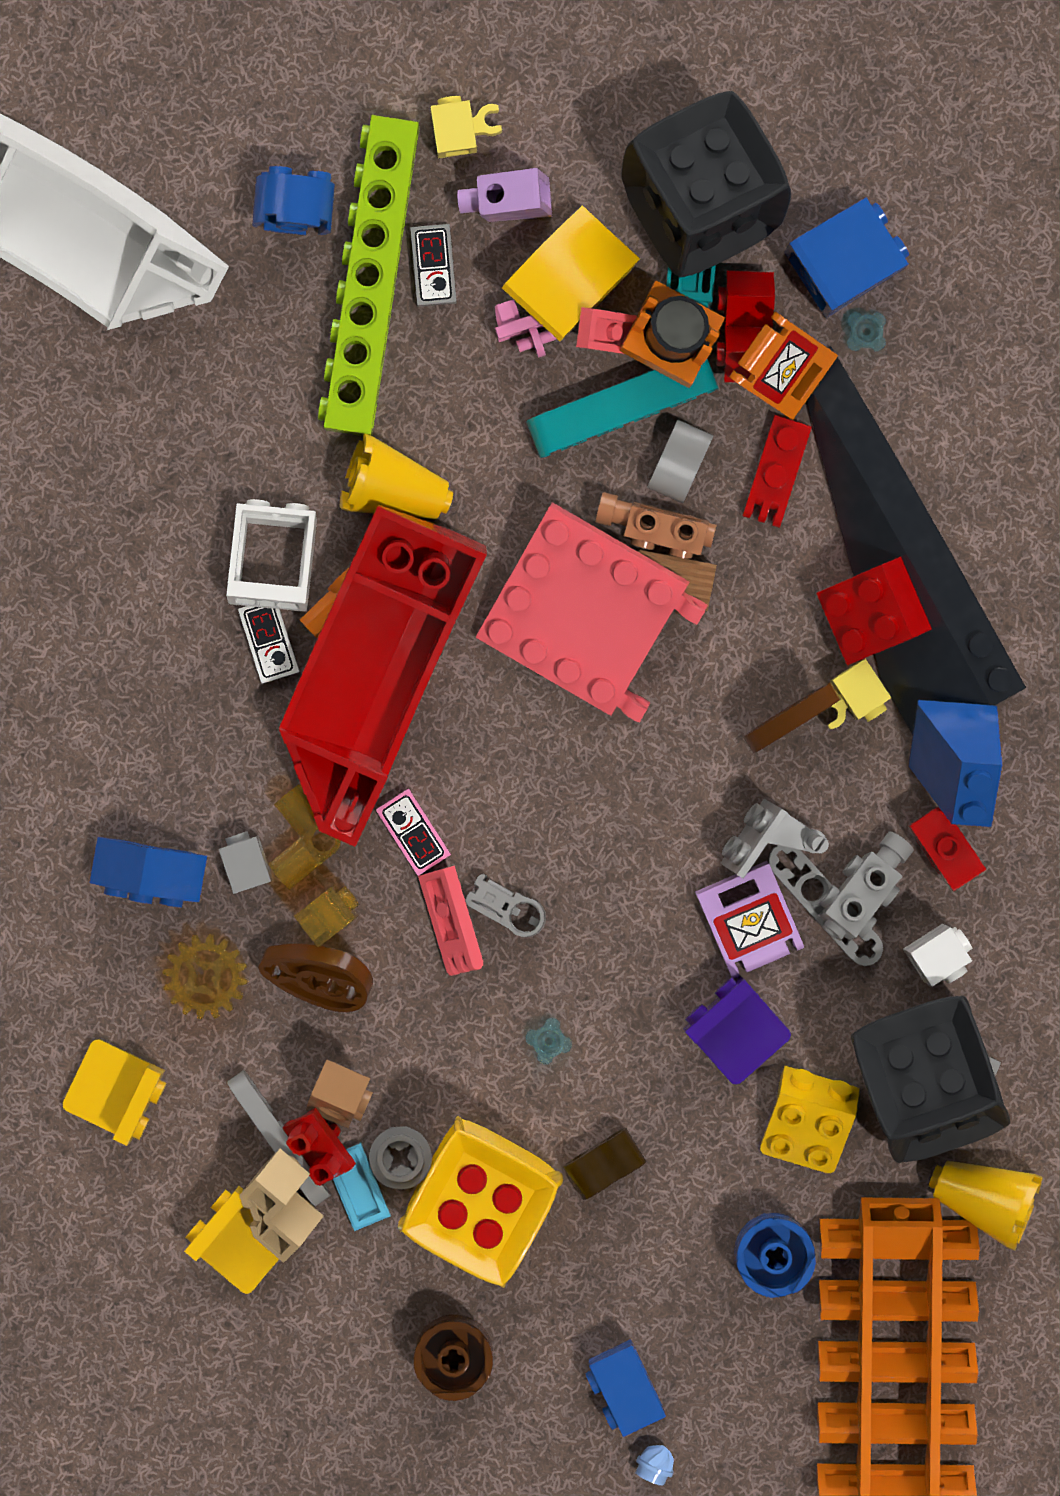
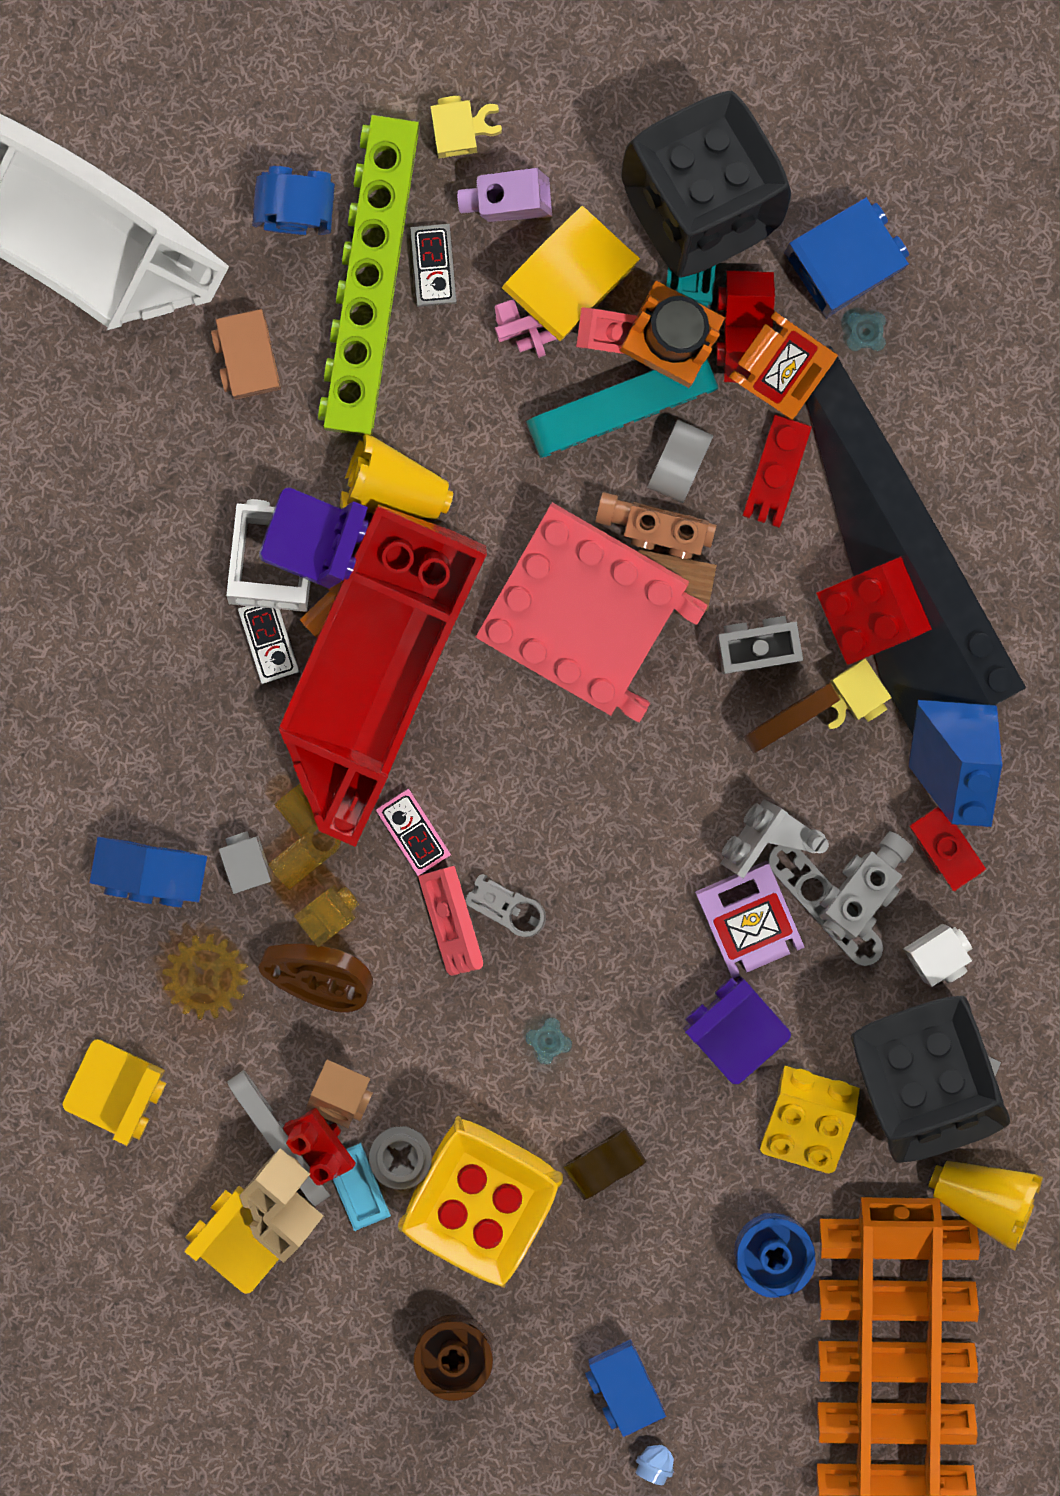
(247, 354): none -> nougat brick
(313, 537): none -> dark purple bracket
(759, 647): none -> light grey brick

